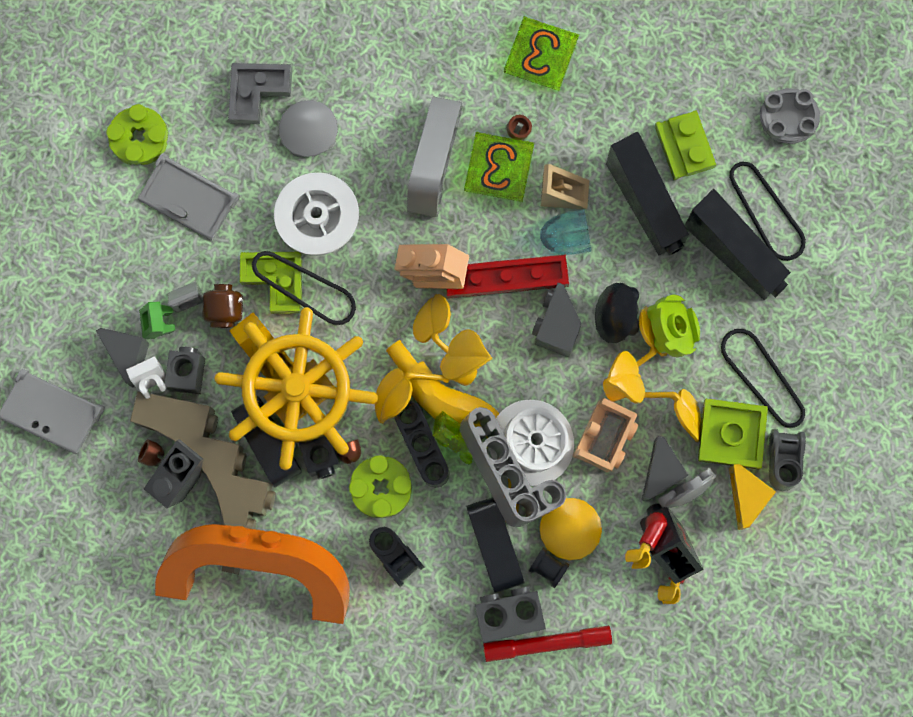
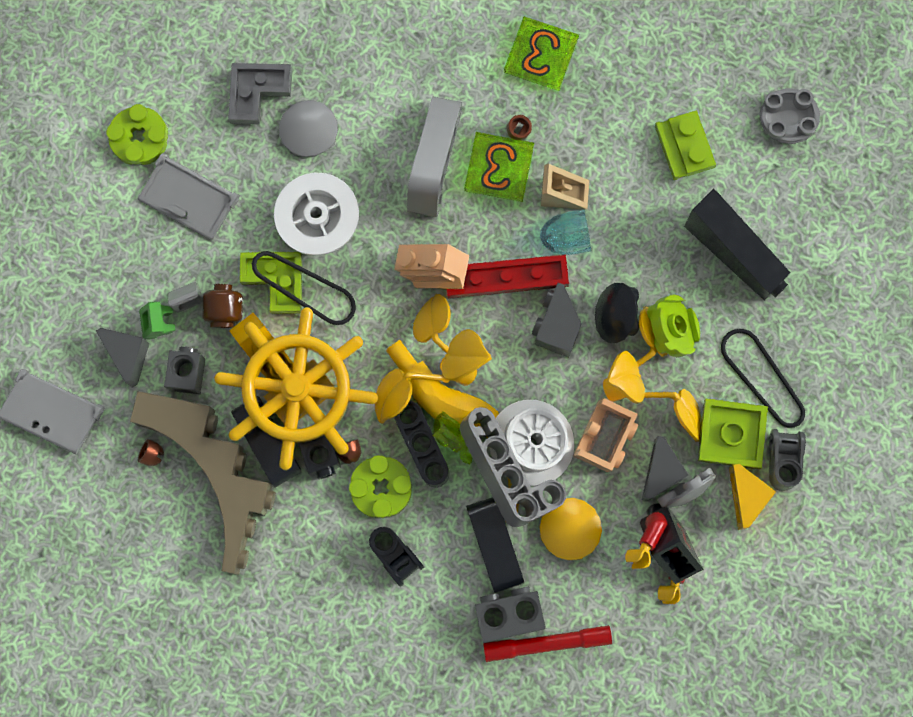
(147, 375): white tile -> none
(175, 475): dark grey slope -> none
(257, 552): orange arch -> none
(549, 567): black bush -> none
(647, 194): black slope -> none
(779, 203): black piece -> none

